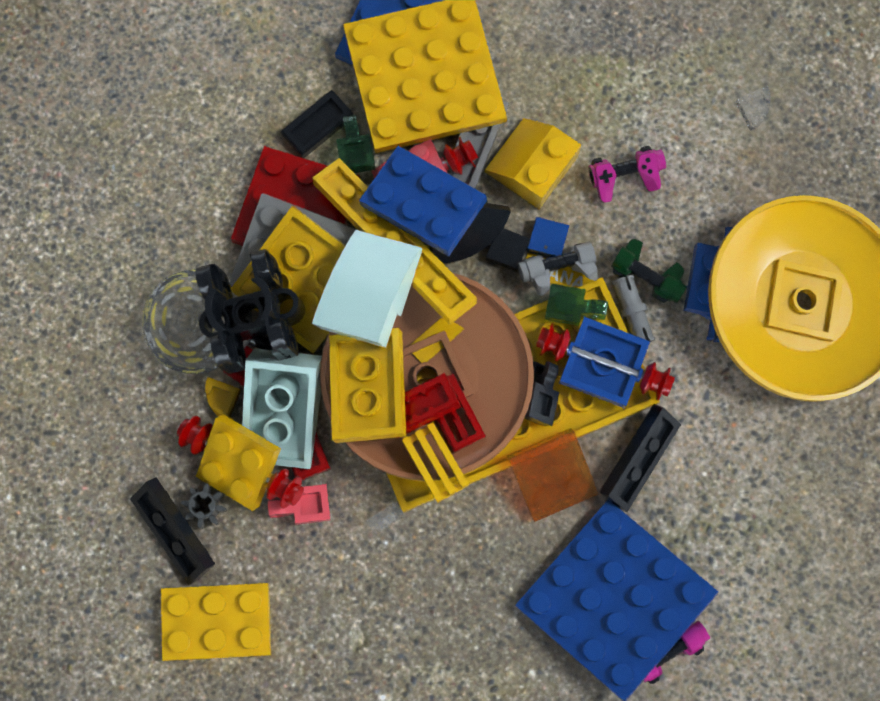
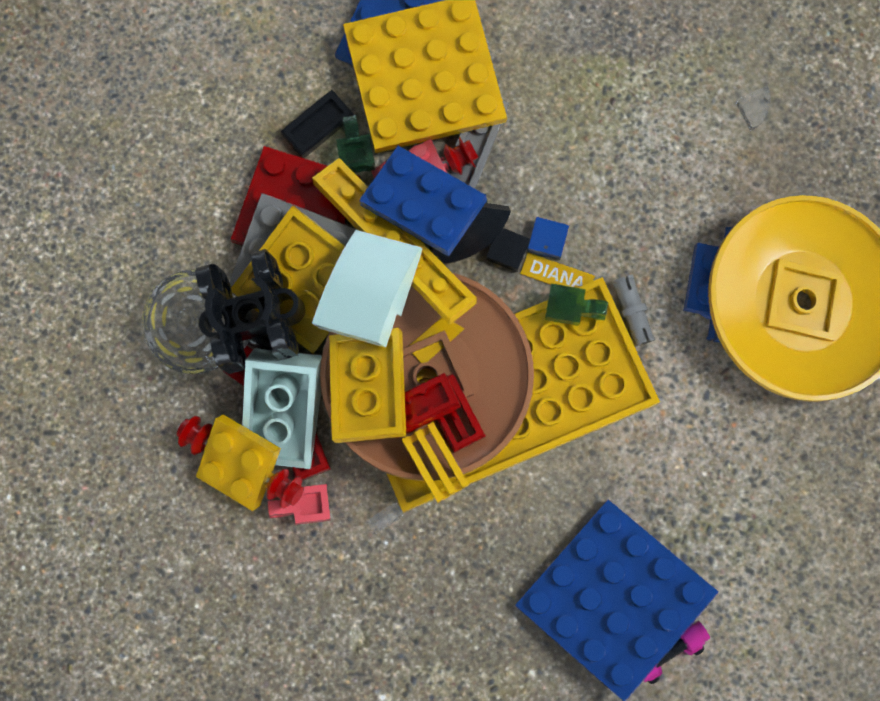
(172, 531): black plate -> none
(194, 506): dark grey gear -> none
(215, 622): yellow plate -> none
(221, 396): yellow tile -> none
(534, 160): yellow slope -> none
(537, 269): light grey piece -> none
(544, 398): black plate -> none
(552, 475): clear orange plate -> none
(605, 362): blue plate -> none
(640, 457): black plate -> none
(646, 163): dark pink piece -> none
(665, 286): dark green piece -> none

